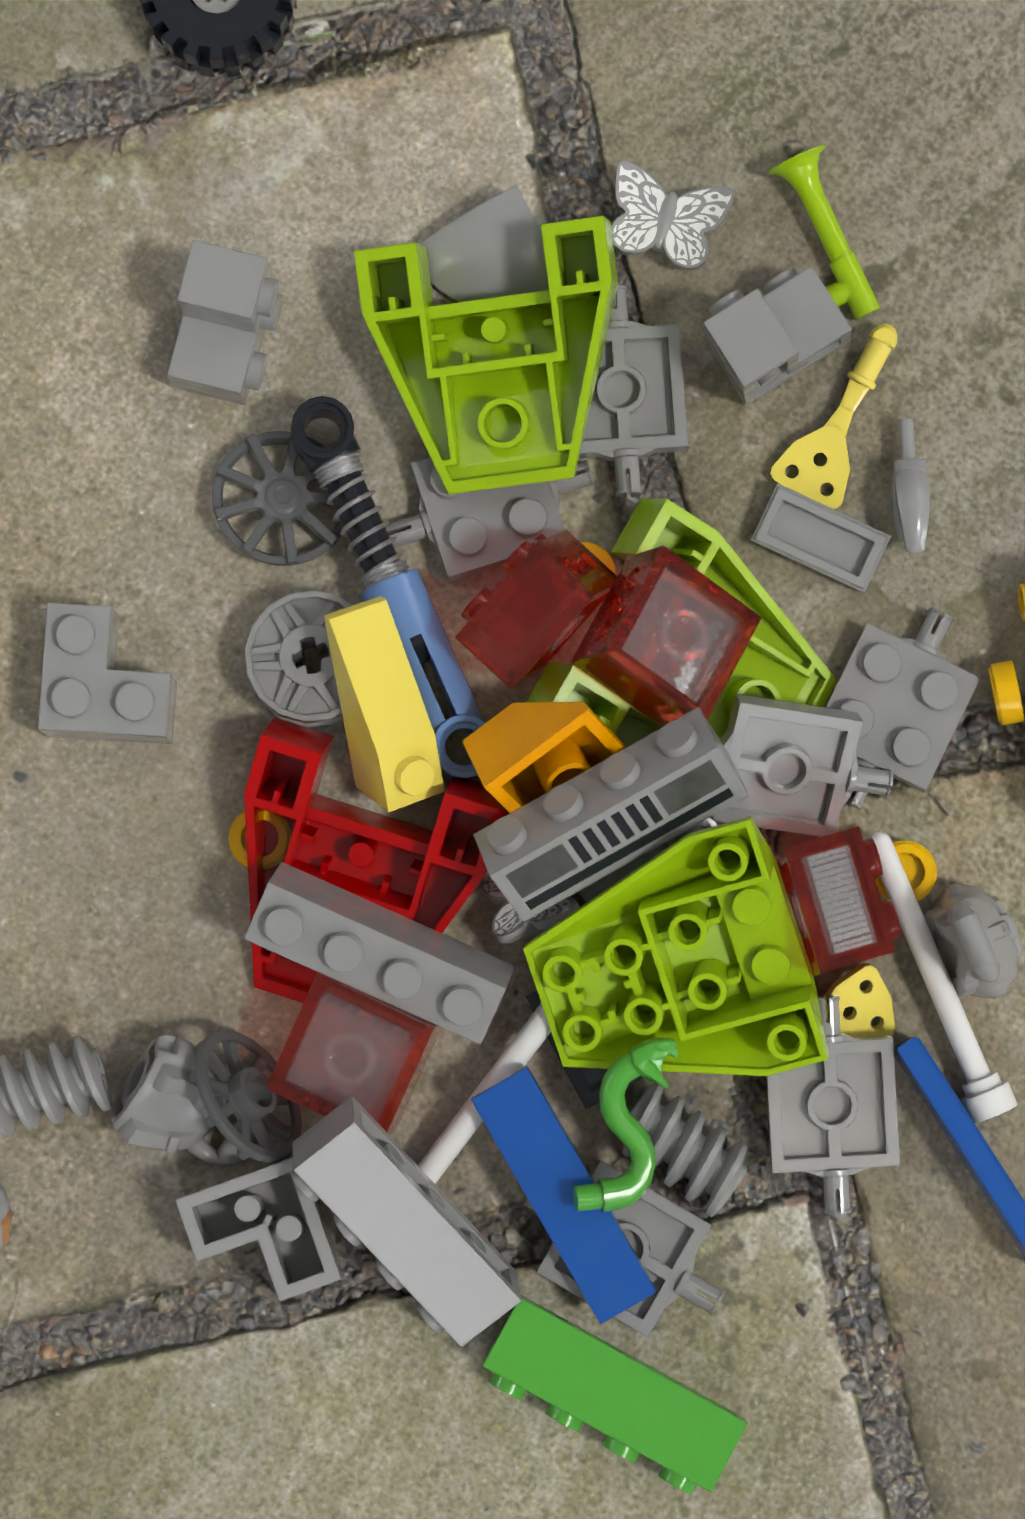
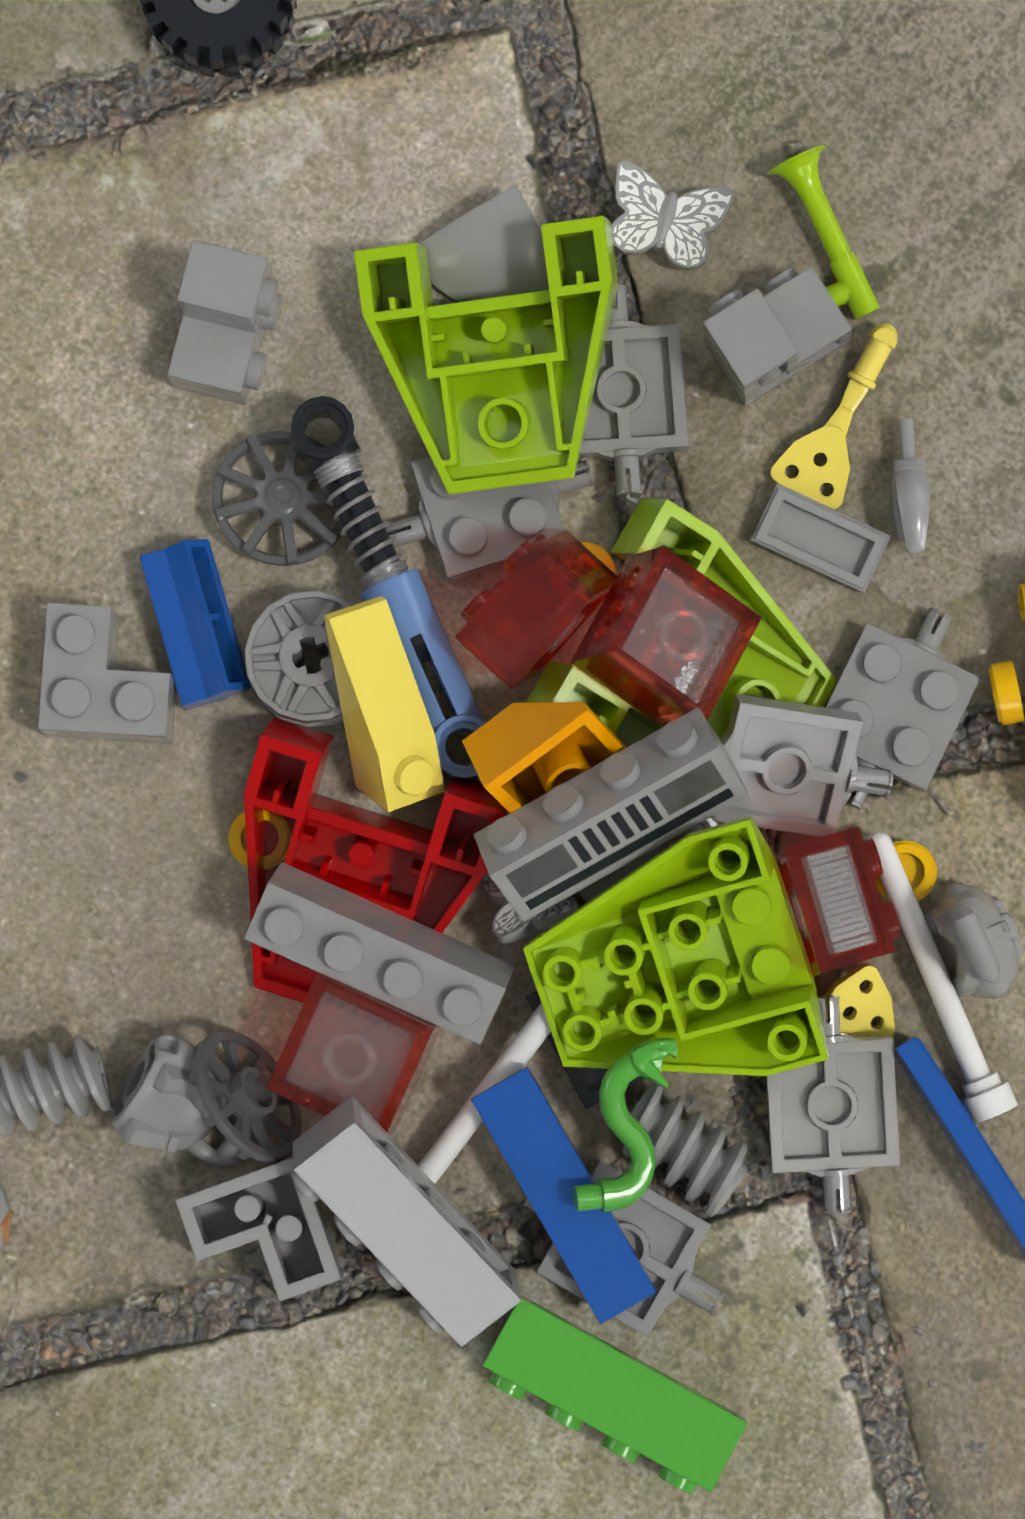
(195, 623): none -> blue piece

